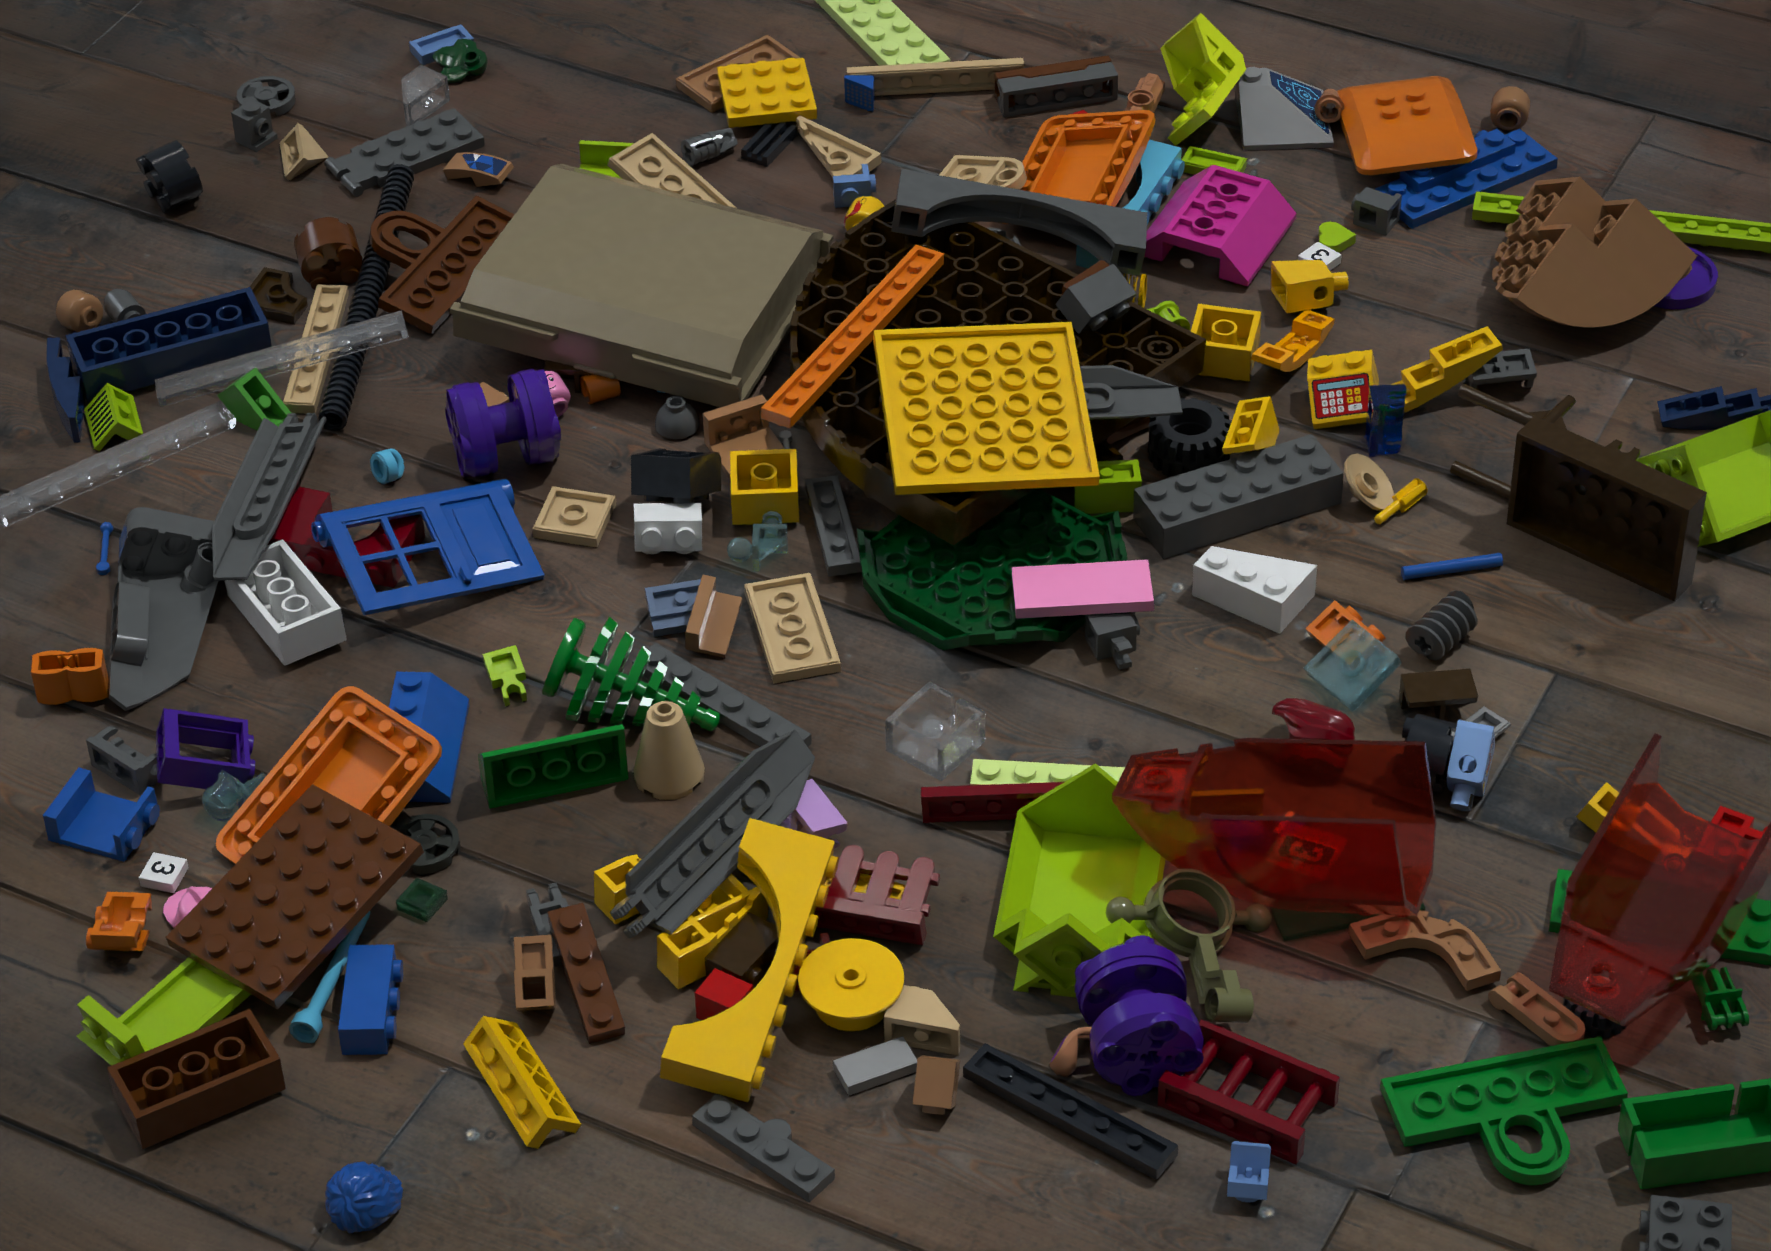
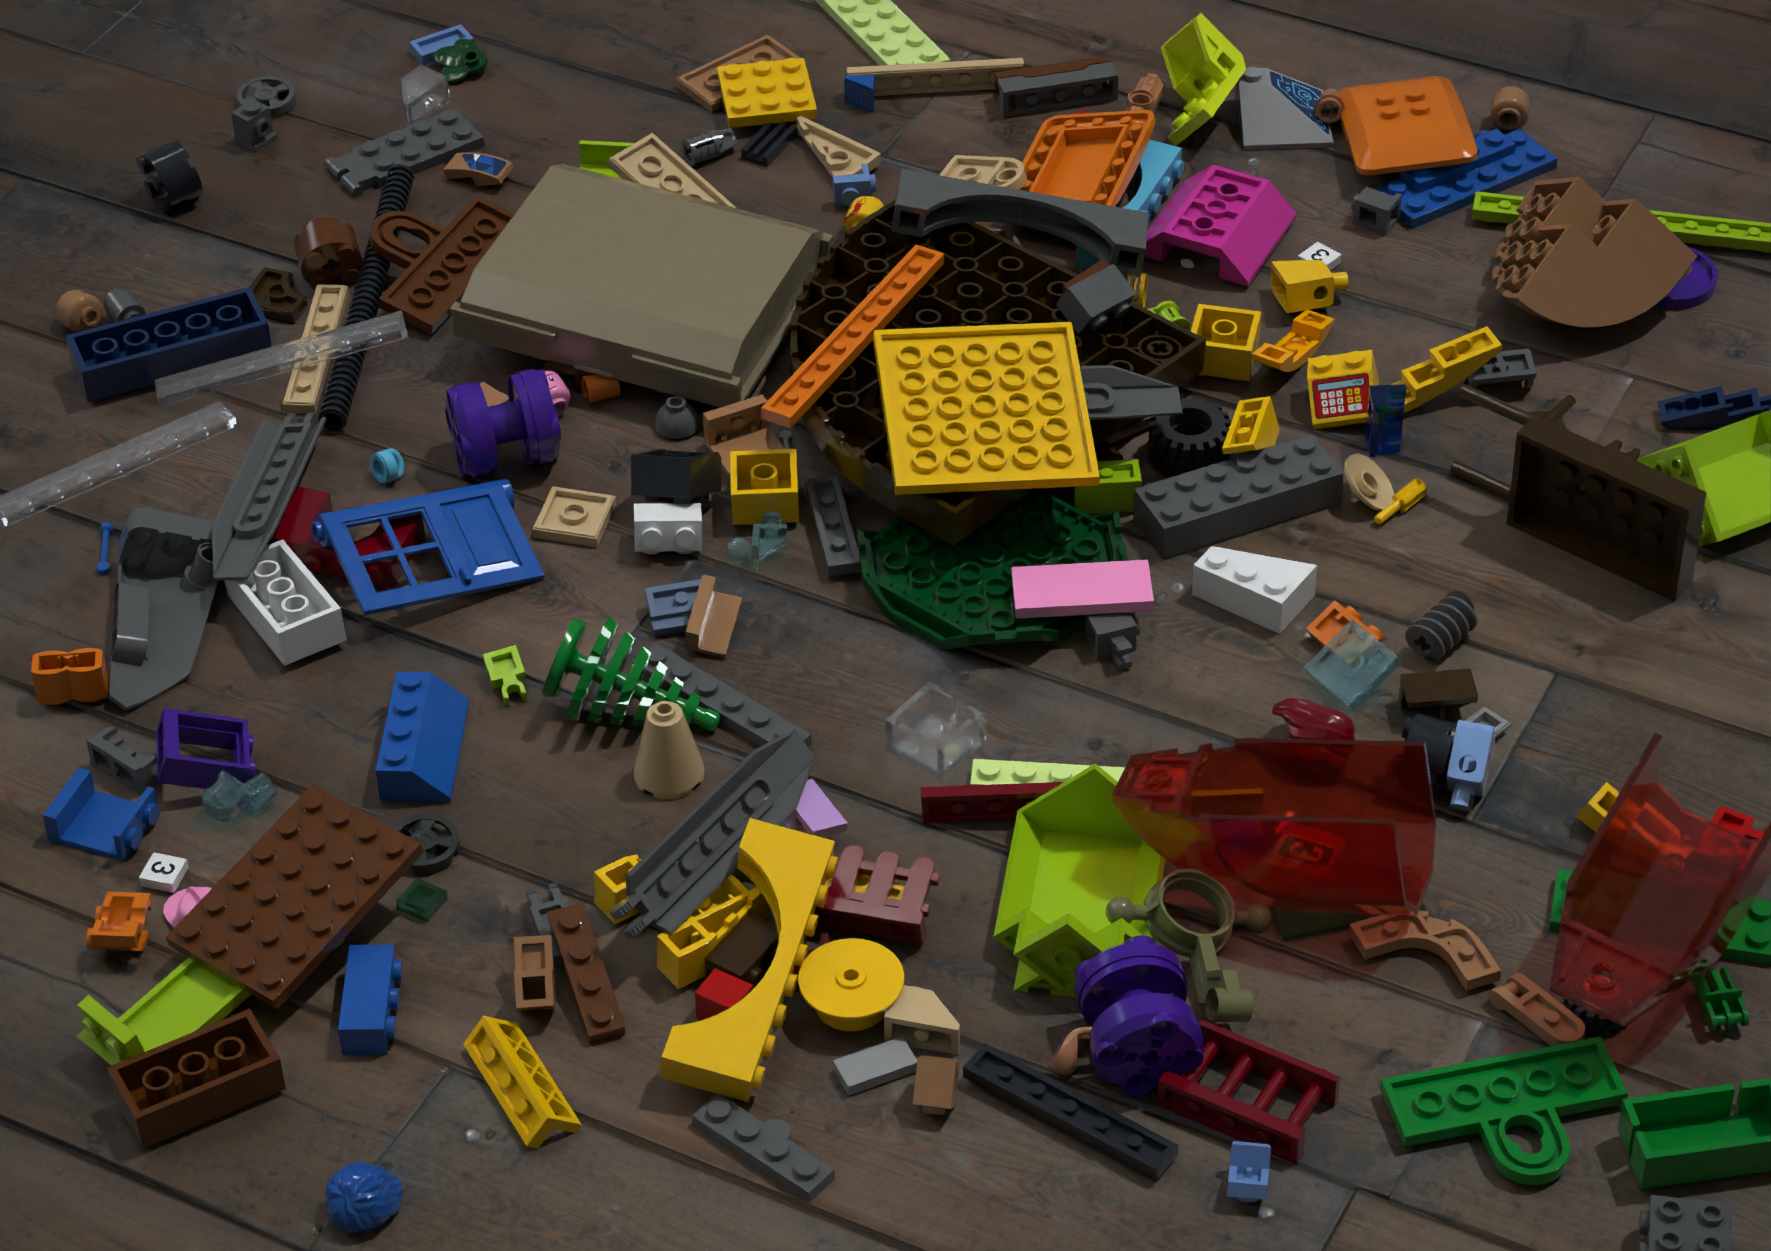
(66, 389): dark blue slope -> none
(112, 413): lime panel -> none
(252, 400): bright green slope -> none
(300, 152): tan slope -> none
(308, 1022): medium azure piece -> none
(352, 752): orange wedge -> none
(554, 766): green slope -> none
(792, 628): tan tile -> none
(1198, 159): lime tile -> none
(1336, 236): lime tile -> none
(1451, 566): blue bar -> none

